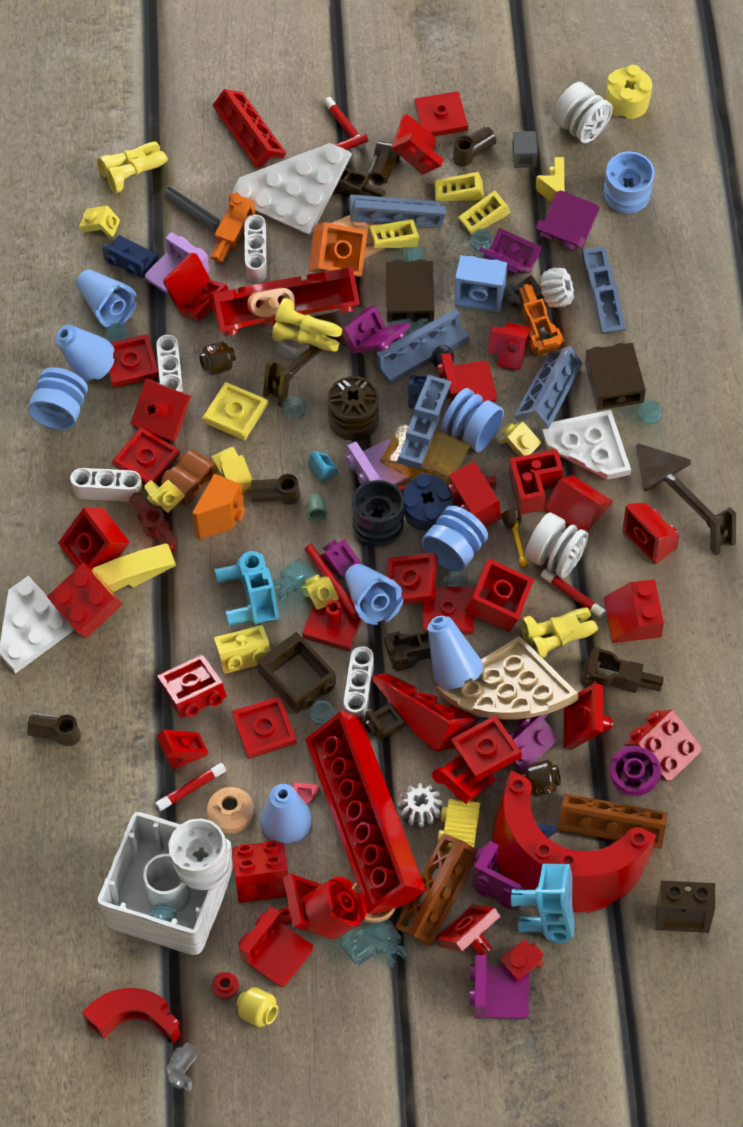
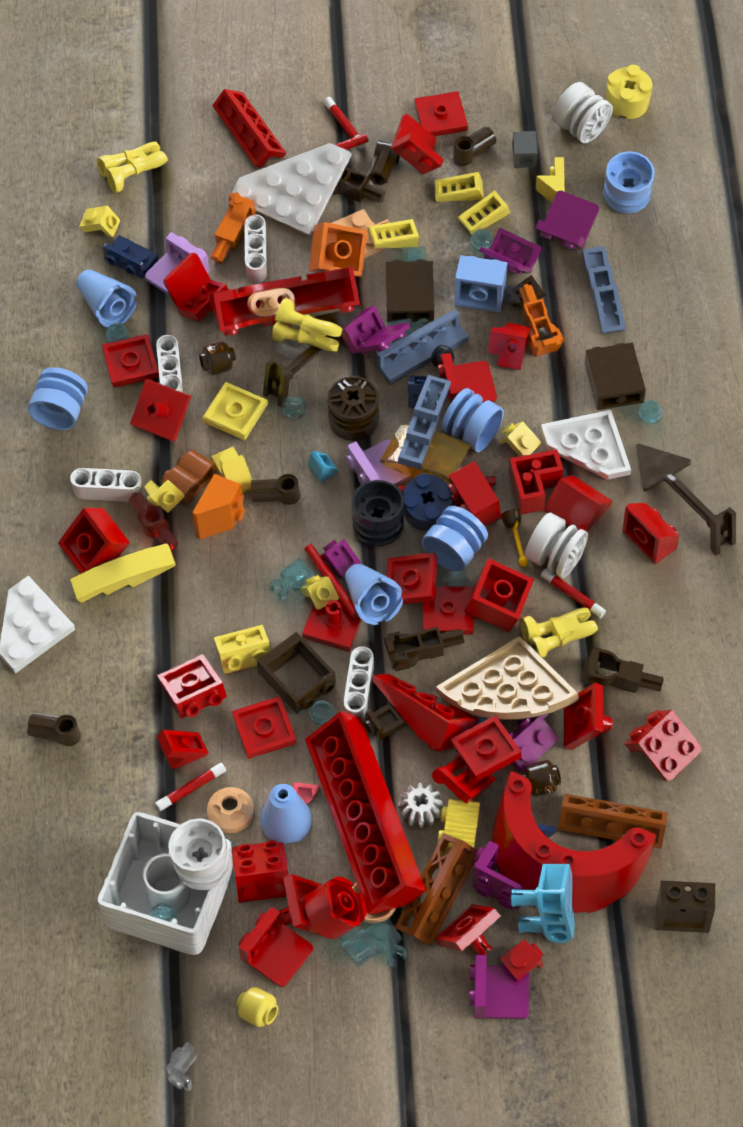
(84, 600): red brick -> none
(85, 352): light blue cone -> none
(127, 1004): red arch -> none
(146, 456): red plate -> none
(192, 208): dark grey axle -> none
(228, 992): red plate -> none
(257, 587): medium azure piece -> none
(316, 508): sand green hose -> none
(390, 210): sand blue fence -> none
(451, 654): light blue cone -> none
(549, 387): sand blue fence -> none
(557, 287): white gear -> none
(634, 612): red slope -> none
(634, 771): magenta cone -> none

